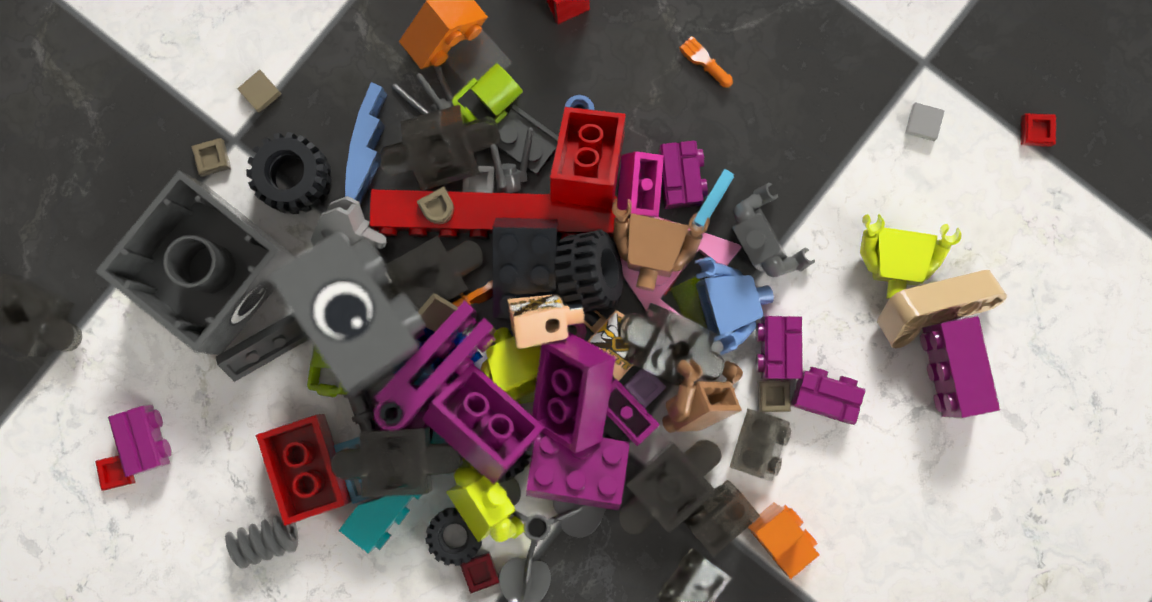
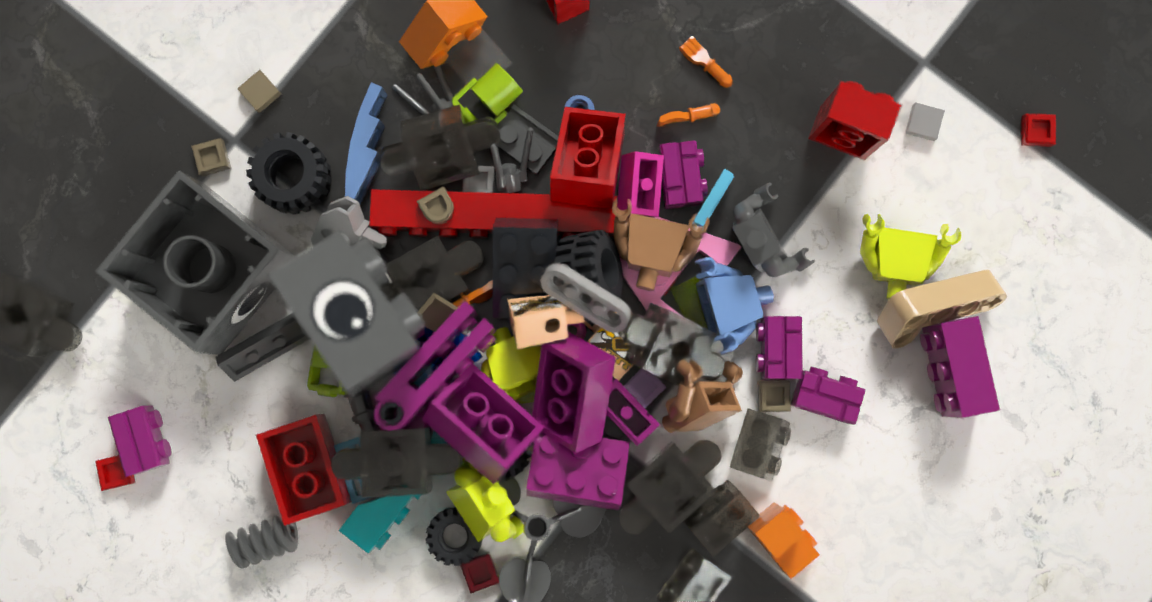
(596, 307): none -> light grey plate
(692, 114): none -> orange piece
(855, 120): none -> red brick

